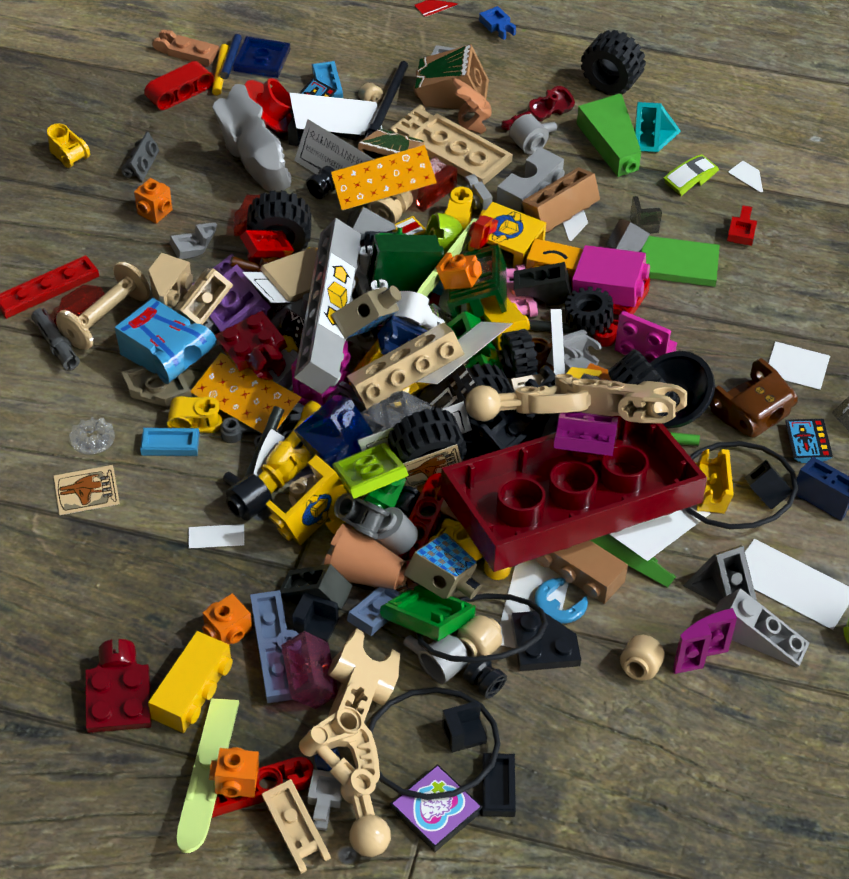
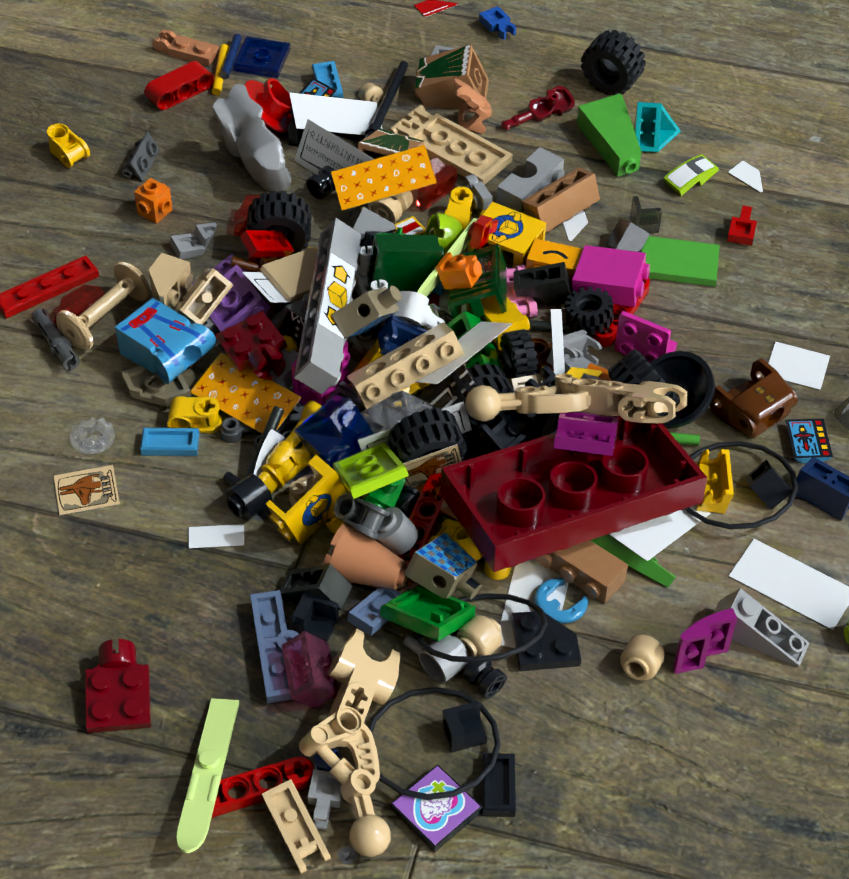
(190, 682): yellow brick -> none
(227, 620): orange brick -> none
(235, 772): orange brick -> none
(530, 133): light grey piece -> none
(723, 575): dark grey slope -> none

